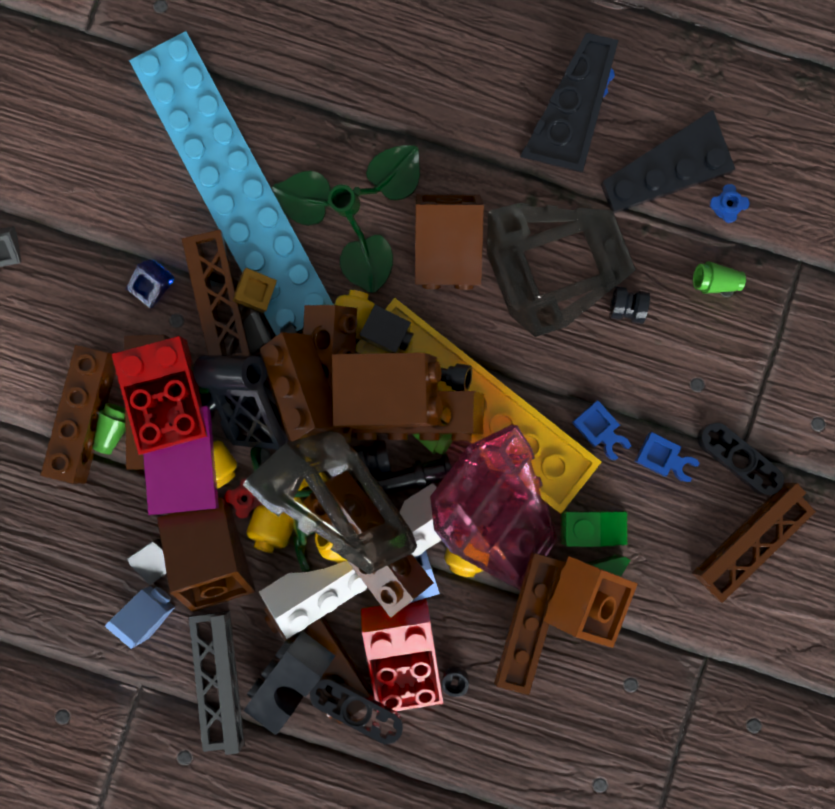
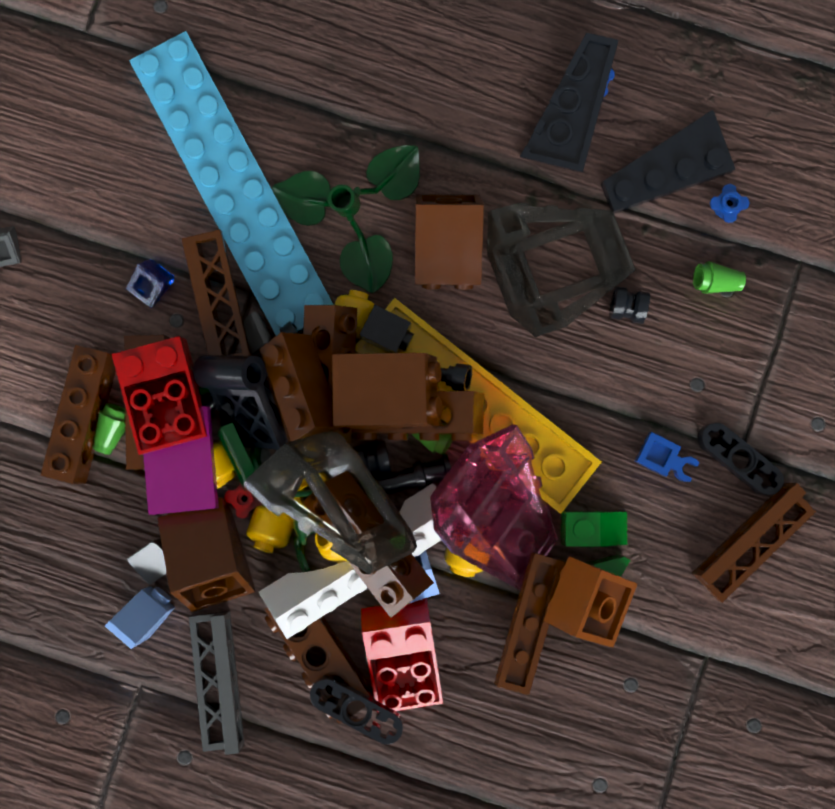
(236, 452): none -> dark green tile
(254, 290): pearl gold plate -> none
(287, 681): black arch -> none
(463, 682): black hinge -> none
(598, 426): blue plate -> none

